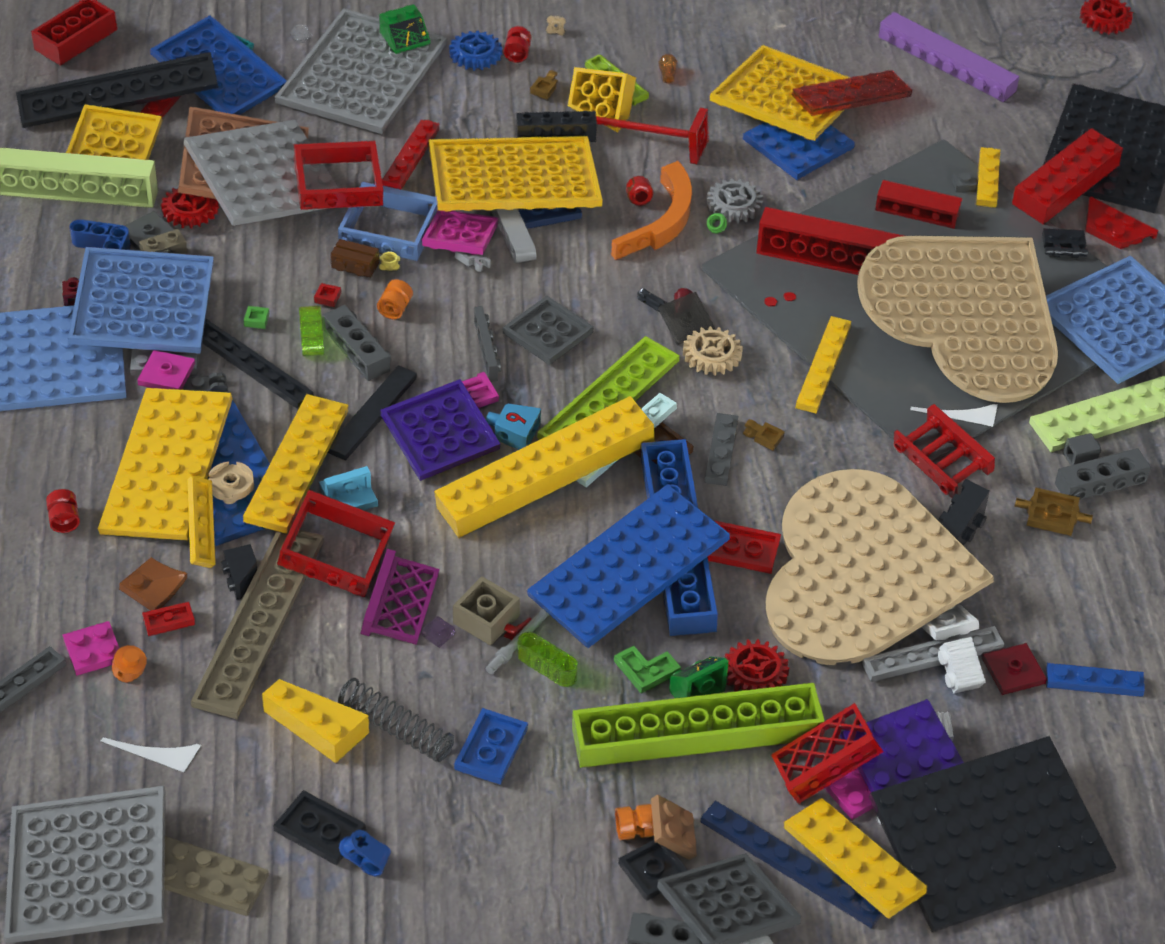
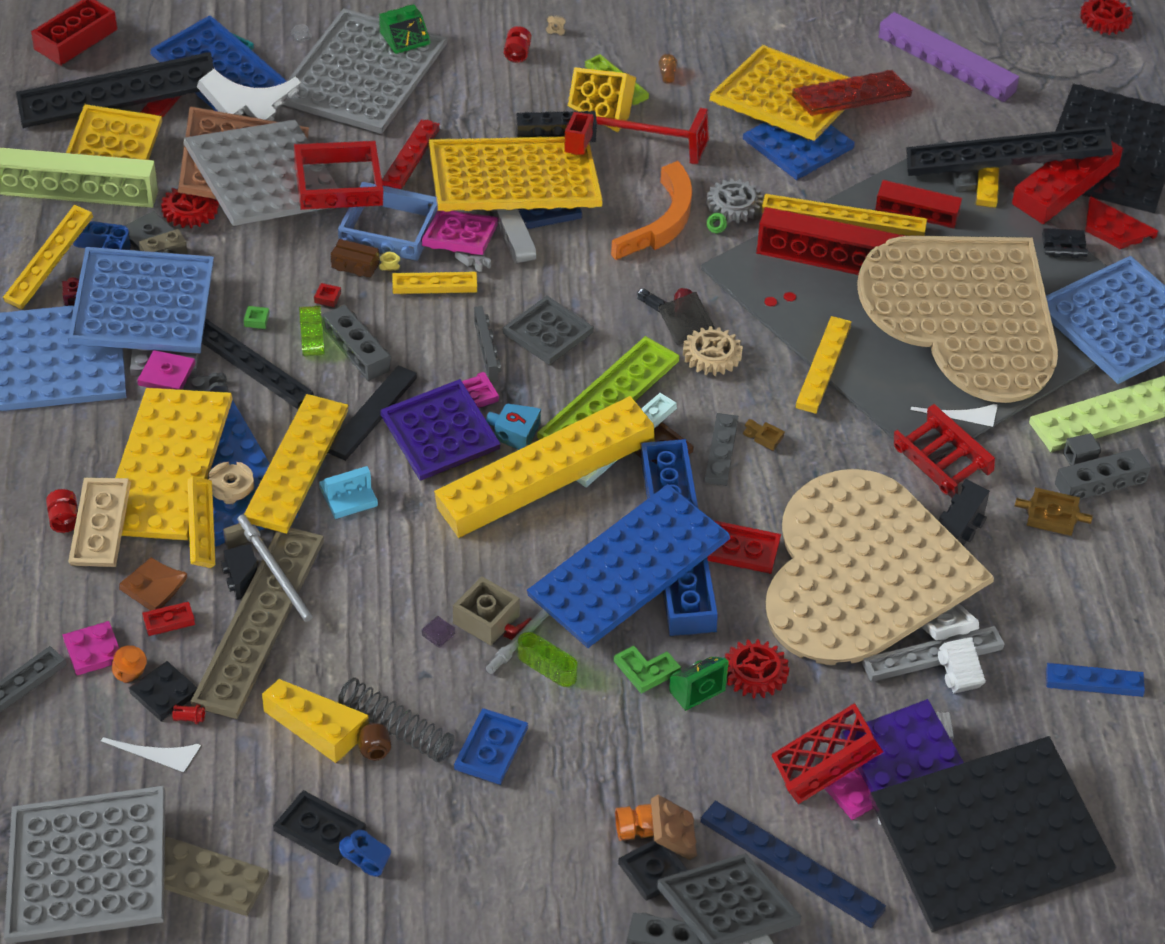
(48, 257): none -> yellow plate
(99, 522): none -> tan plate
(163, 690): none -> black plate
(189, 713): none -> red pin
(234, 536): none -> dark tan tile
(240, 99): none -> white arch
(253, 536): none -> light grey bar
(344, 515): red window -> none
(374, 741): none -> reddish brown head
(381, 590): magenta fence -> none
(395, 299): orange wheel -> none
(434, 282): none -> yellow plate
(475, 50): blue gear -> none
(545, 86): pearl gold plate -> none
(578, 133): none -> red piece
(639, 190): red head -> none
(695, 724): lime brick -> none
(855, 858): yellow plate -> none
(861, 217): none -> yellow plate
(1009, 151): none -> black plate
(1014, 669): dark red plate -> none

